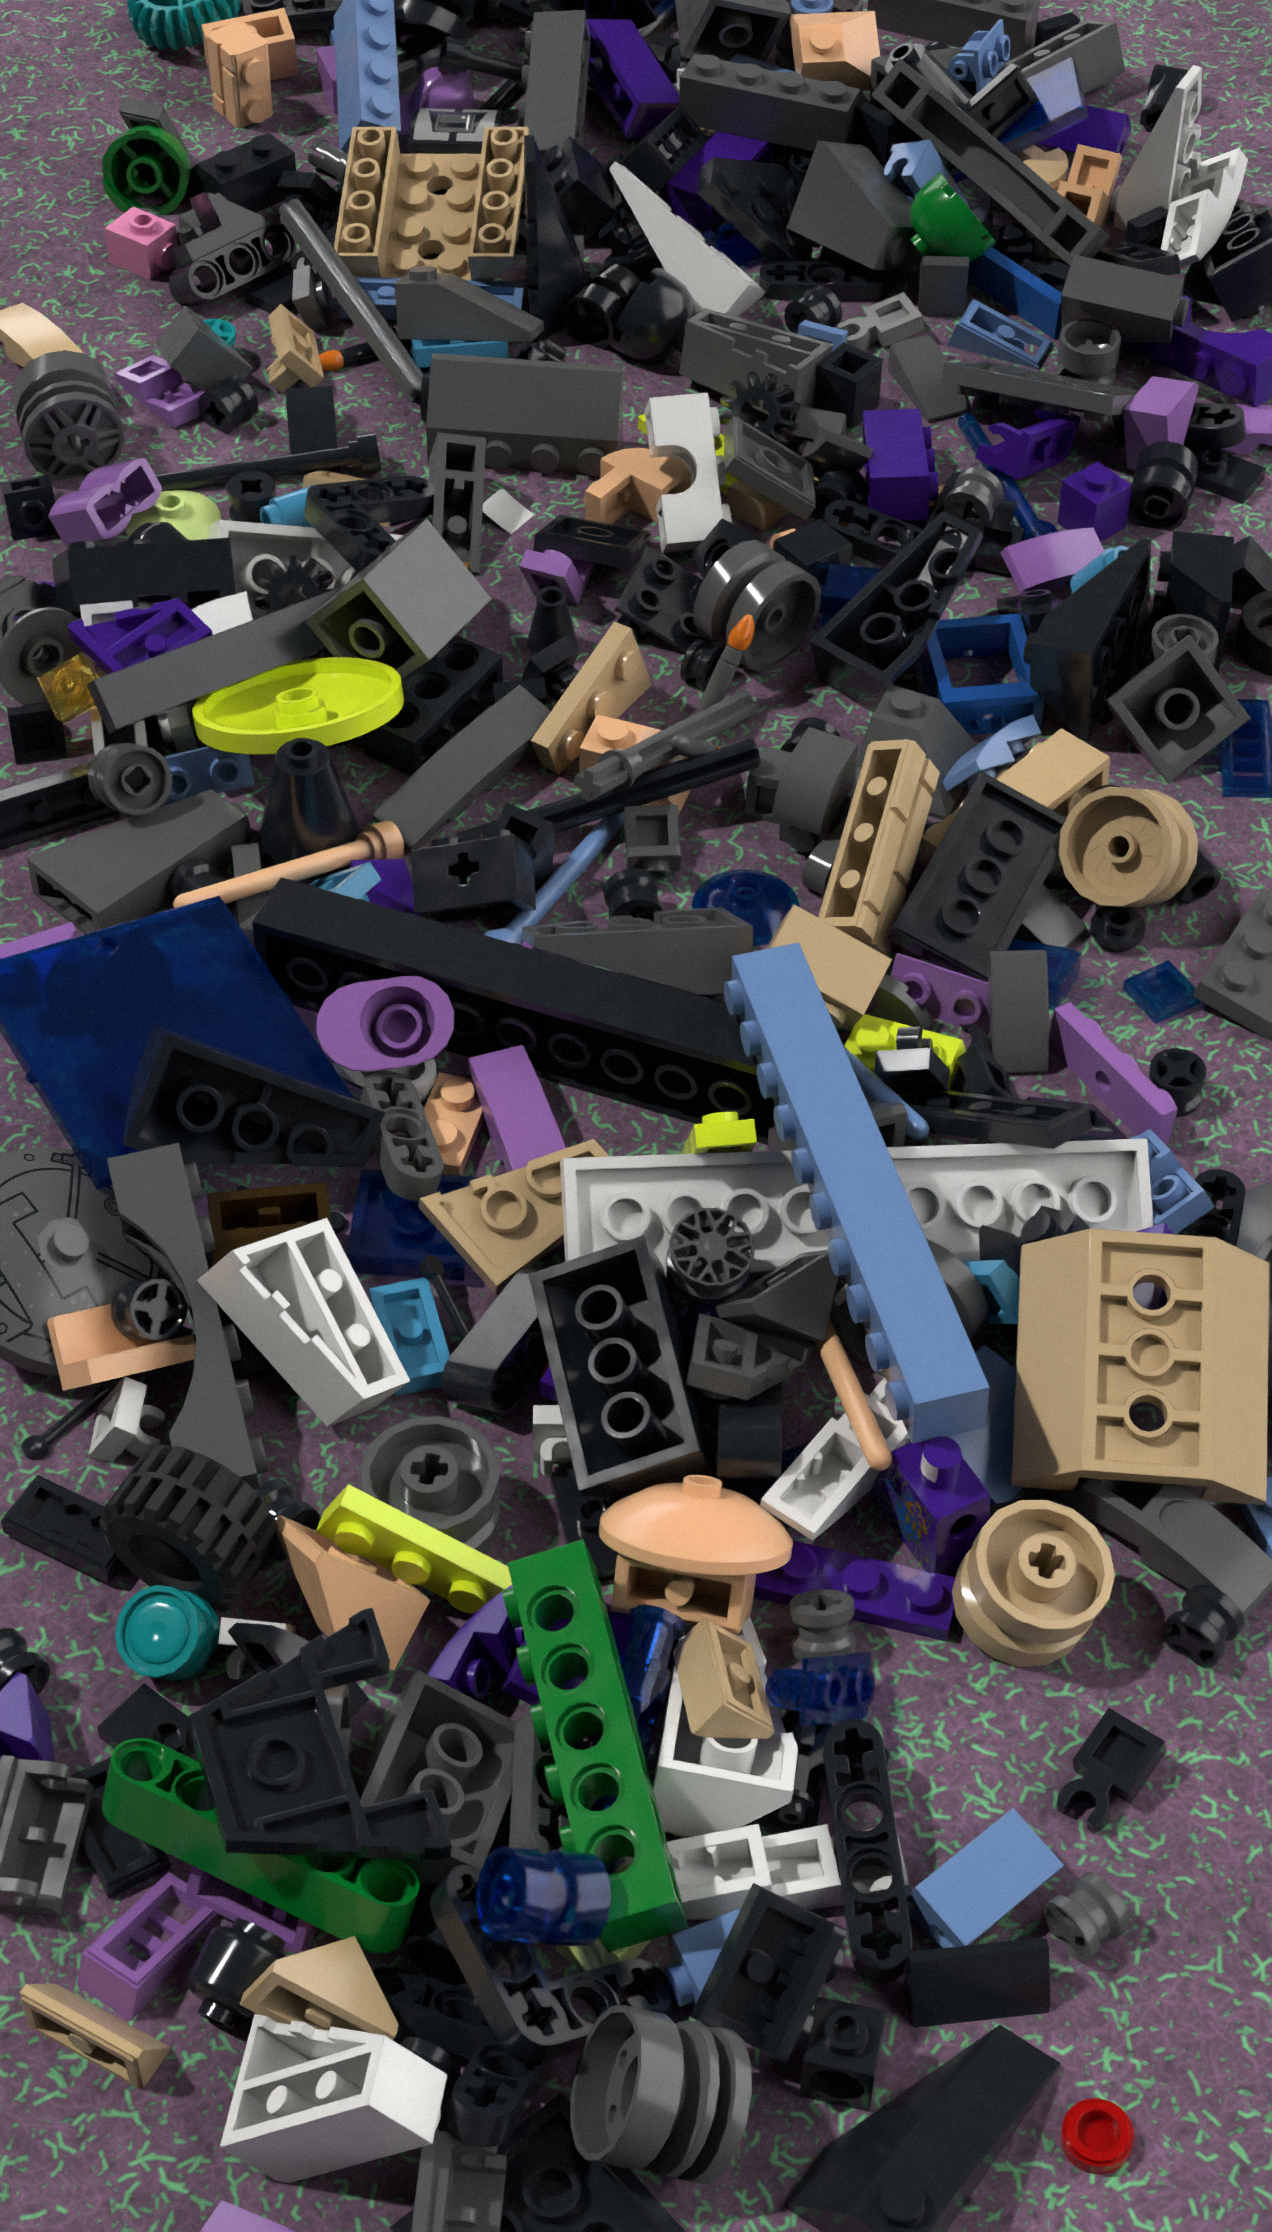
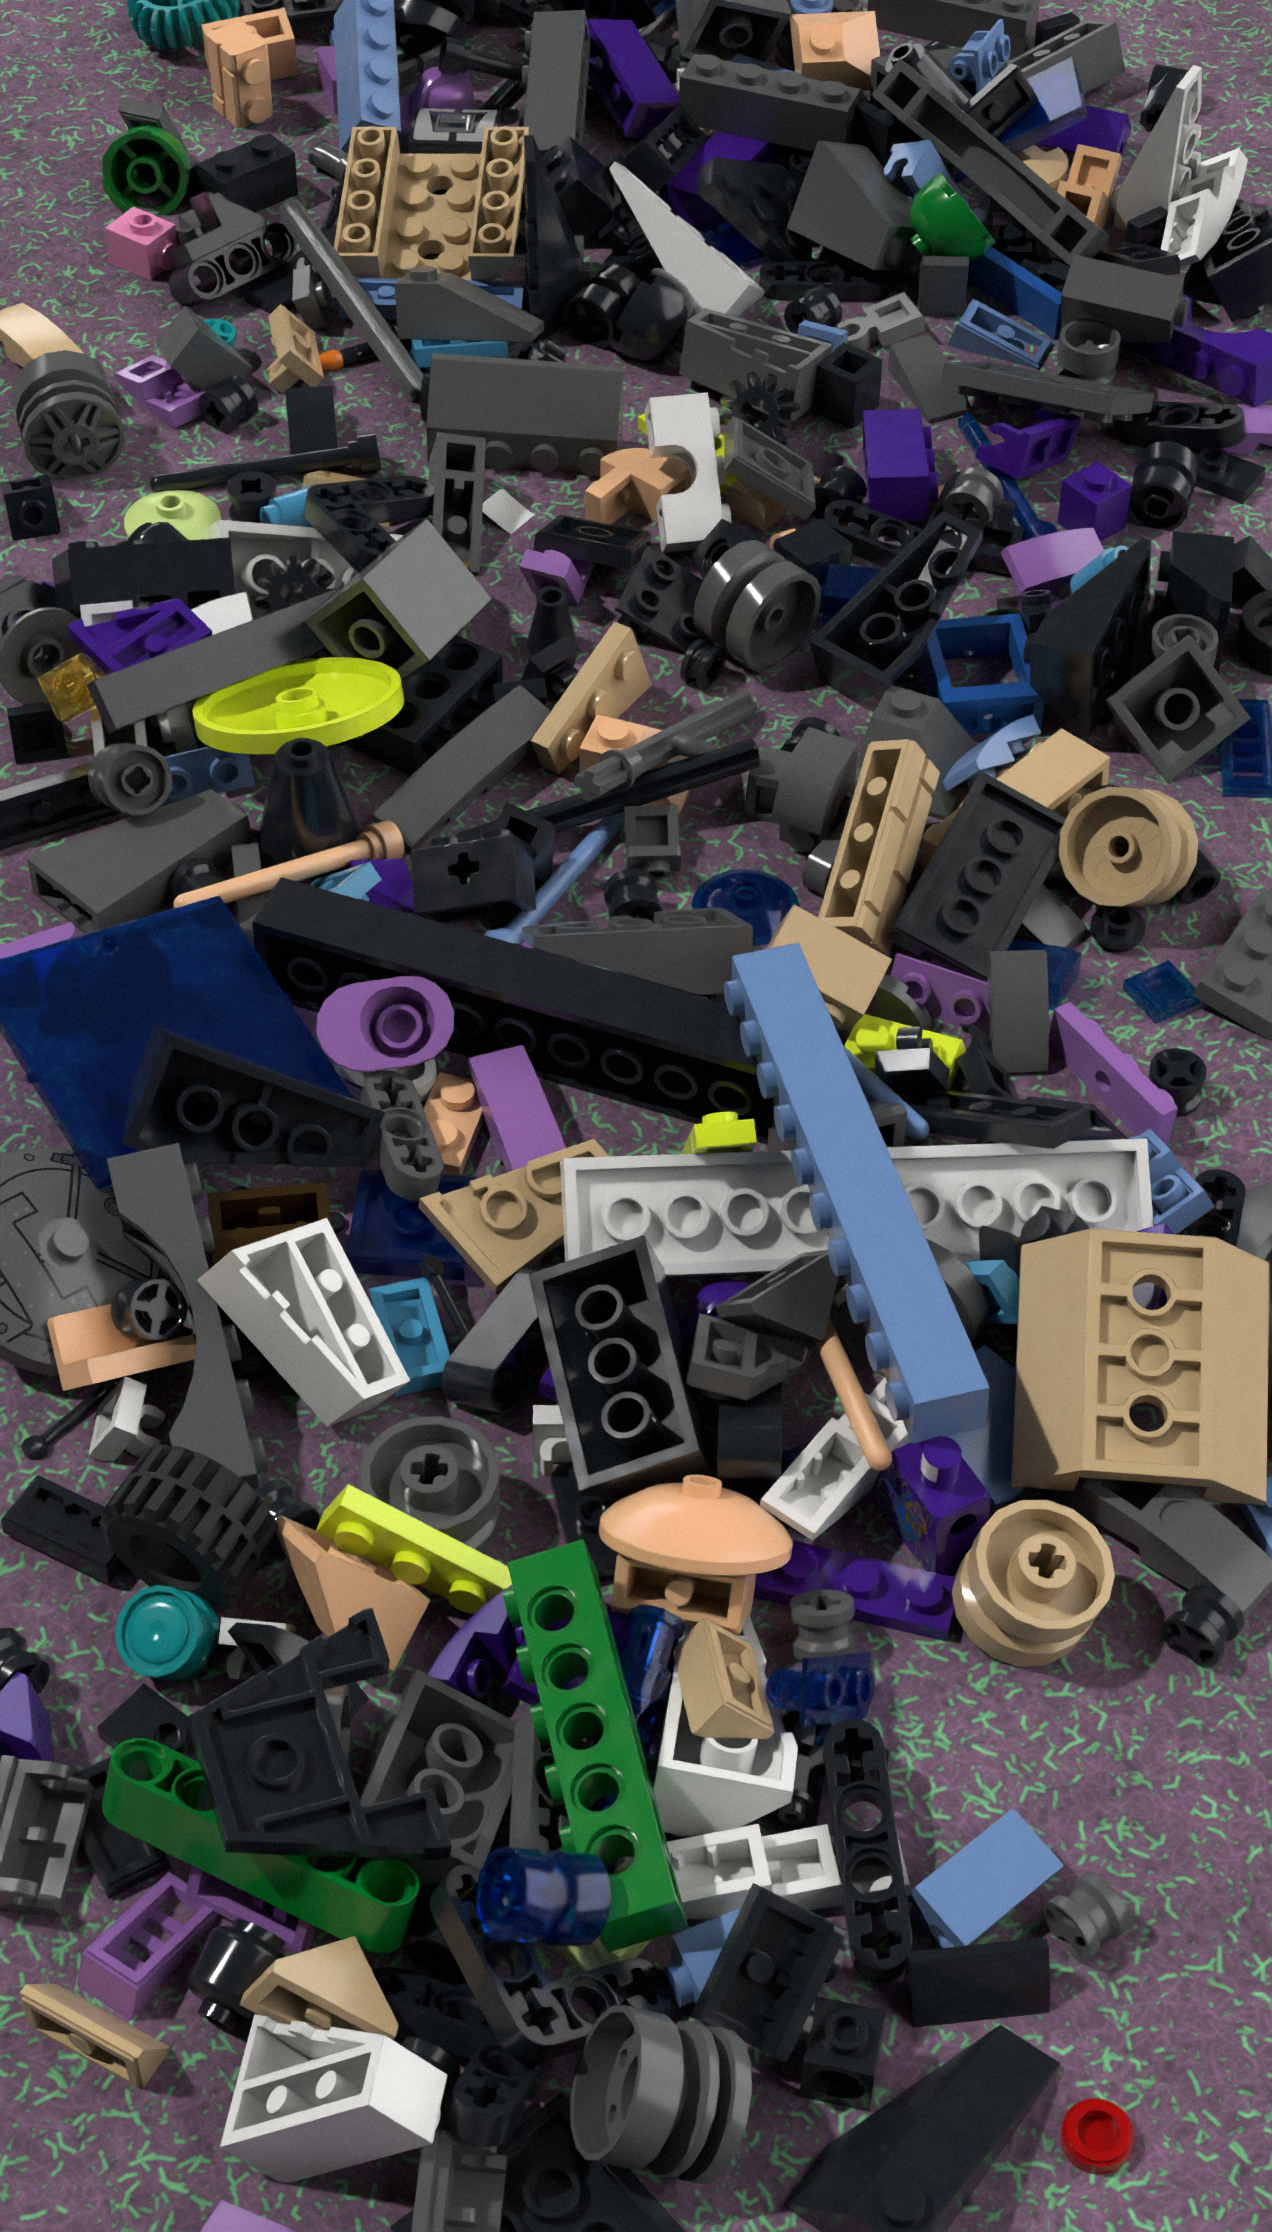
(105, 501): medium lavender brick -> none
(310, 190): black tile -> none
(707, 1257): dark grey wheel -> none
(738, 641): dark grey piece -> none
(811, 418): dark grey slope -> none
(834, 449): dark grey slope -> none
(1113, 1762): black plate -> none
(1157, 414): medium lavender slope -> none

